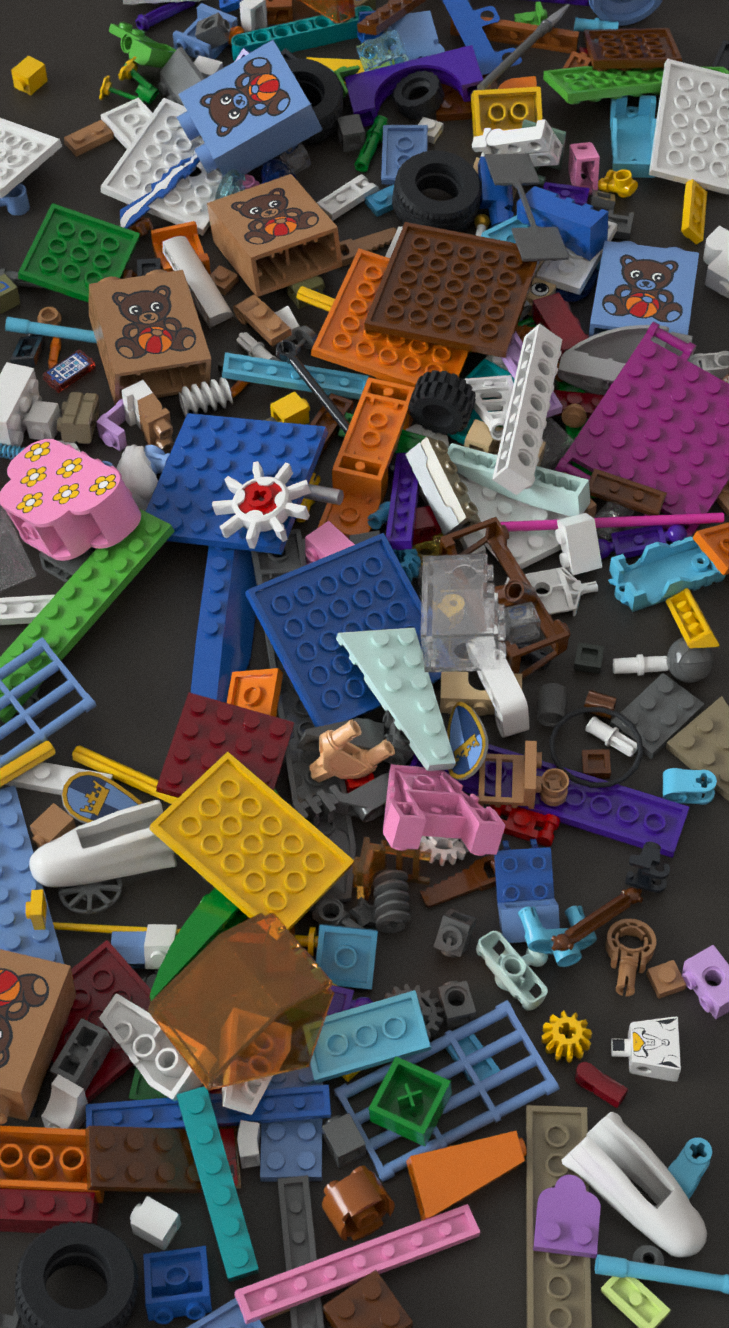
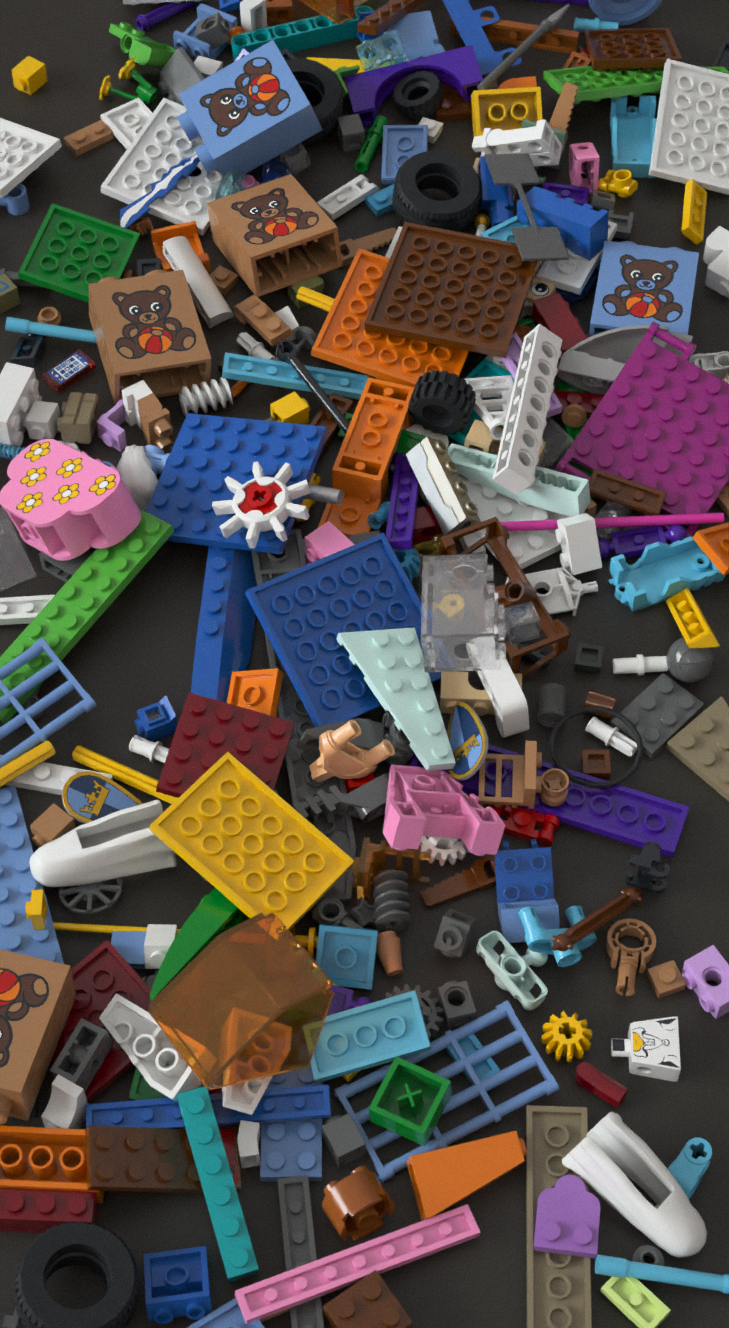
(55, 348): orange piece -> none
(149, 749): none -> white axle
(155, 1223): white brick -> none
(156, 720): none -> blue window
(389, 952): none -> nougat cone
(532, 17): bright green bracket -> none
(563, 108): none -> medium nougat piece
(687, 786): medium azure piece -> none

